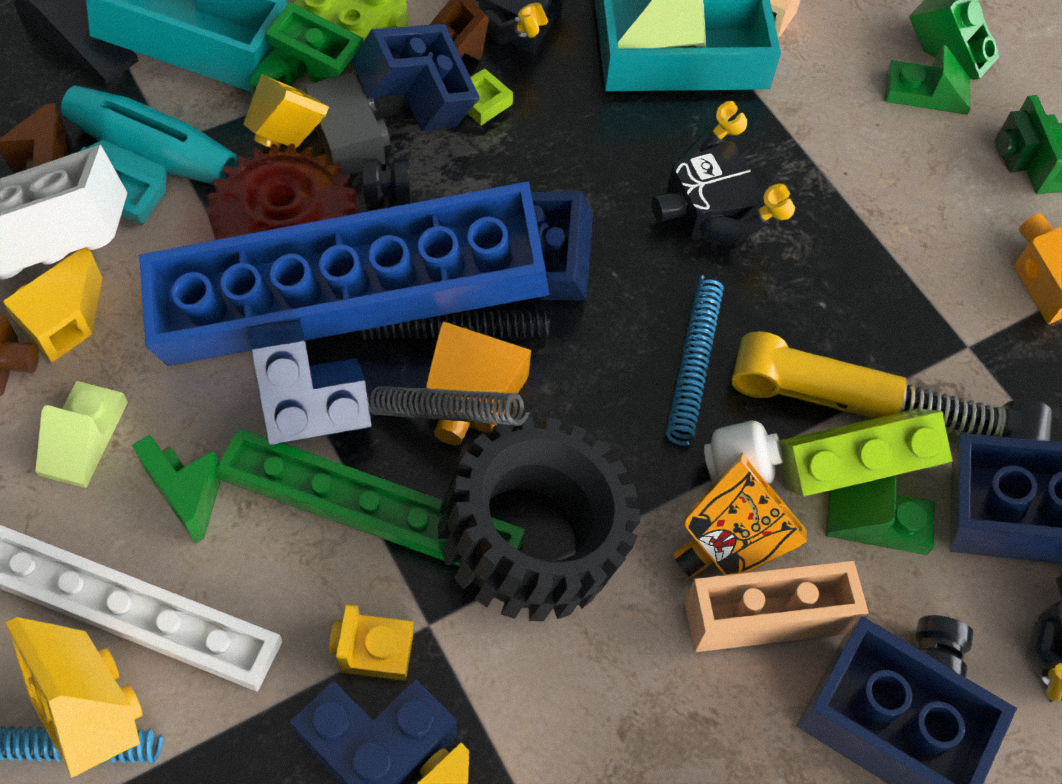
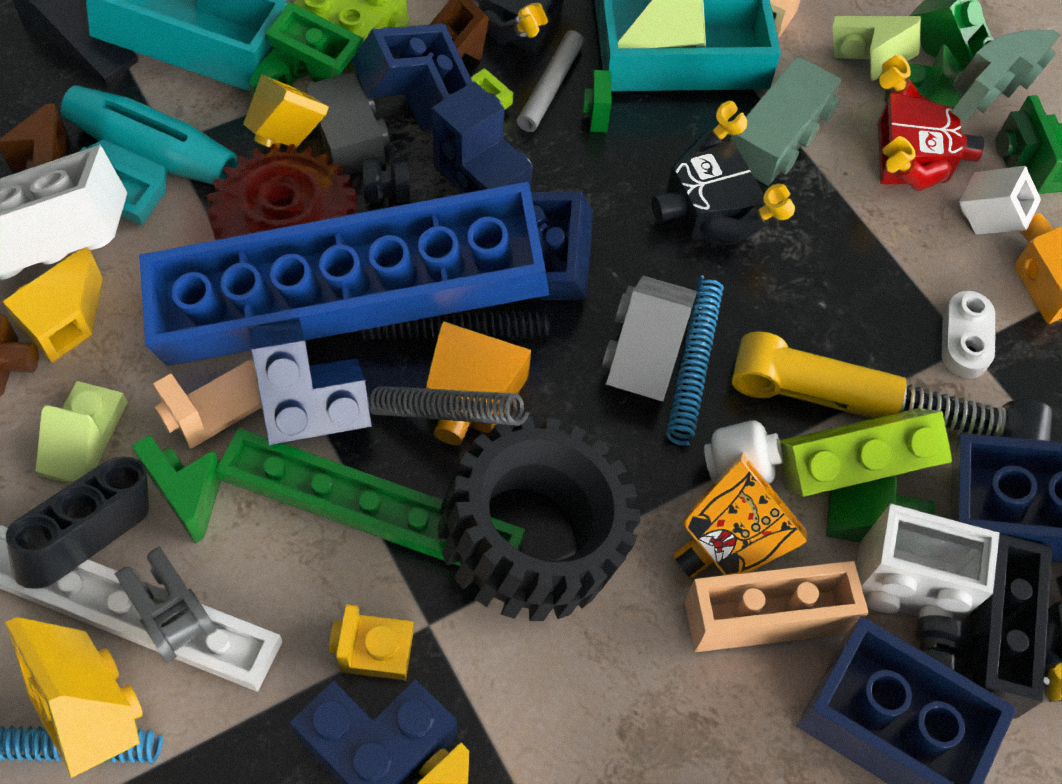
(77, 522): none -> black beam
(174, 620): none -> dark grey piece
(210, 406): none -> light nougat bracket
(471, 142): none -> dark blue brick
(550, 81): none -> light grey piece
(598, 101): none -> green plate
(651, 336): none -> light grey brick
(787, 119): none -> sand green brick
(876, 39): none -> yellowish green slope
(917, 136): none -> red torso
(926, 564): none -> white piece
(965, 329): none -> white plate
(1000, 200): none -> white brick
(1002, 68): none -> sand green slope
(1012, 626): none -> black brick

